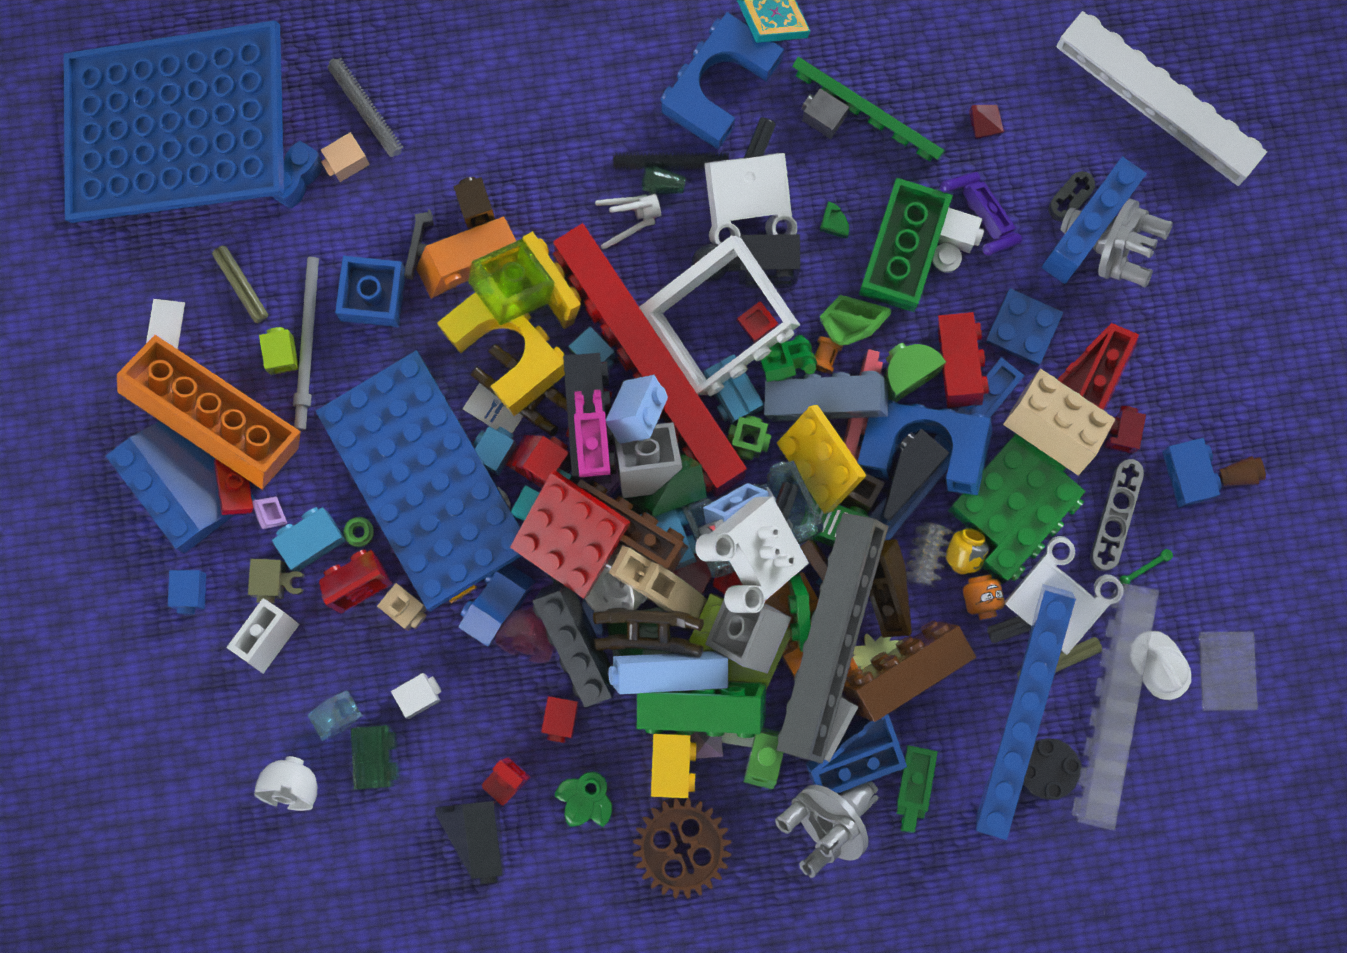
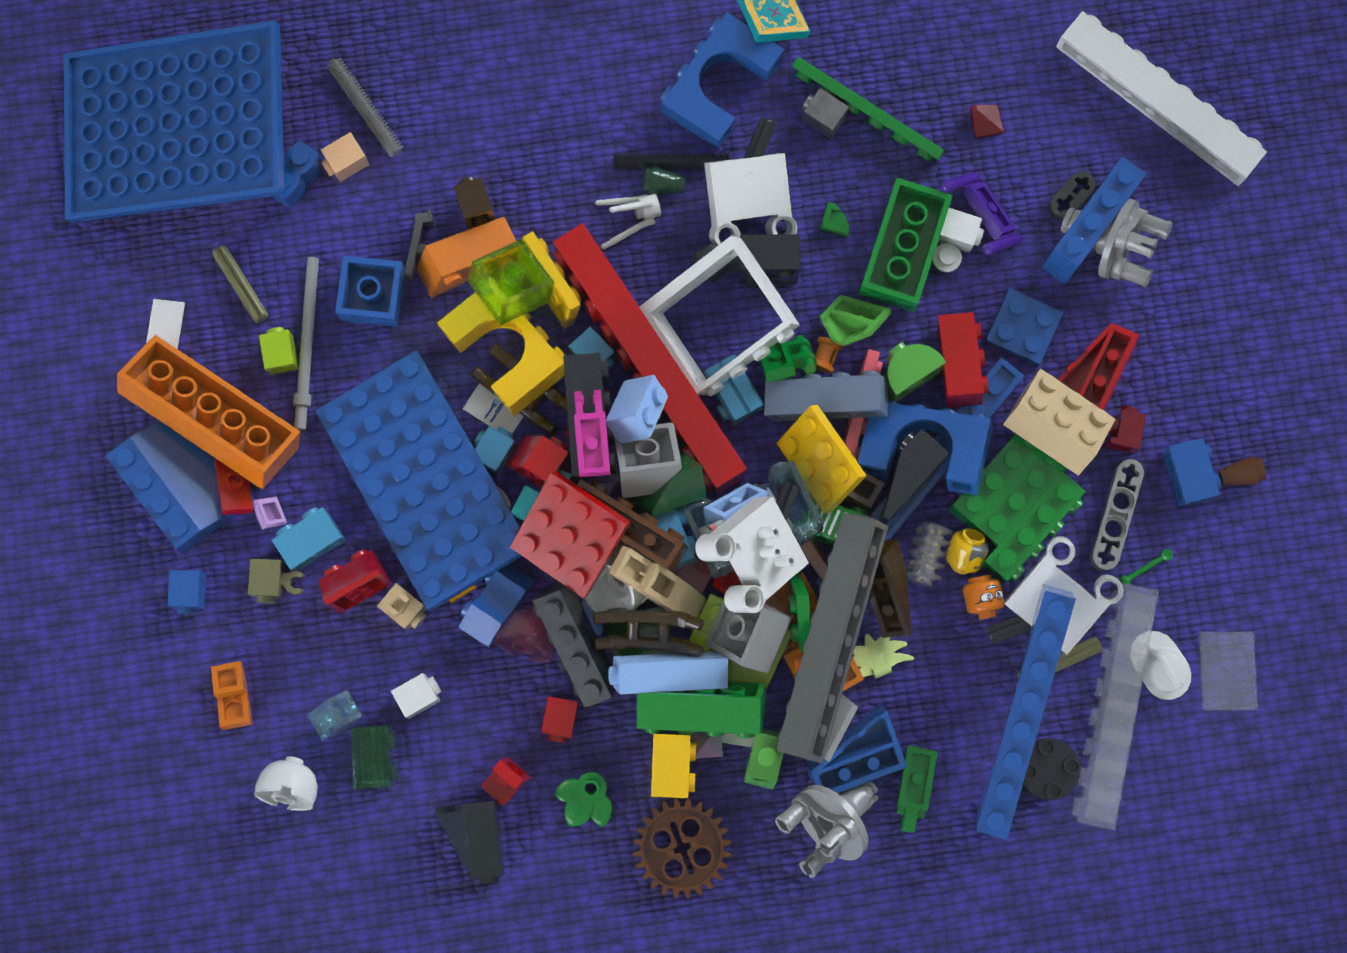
(231, 695): none -> orange slope
(263, 635): white brick -> none
(349, 530): bright green plate -> none
(751, 427): bright green brick -> none
(757, 322): red plate -> none
(907, 669): reddish brown brick -> none

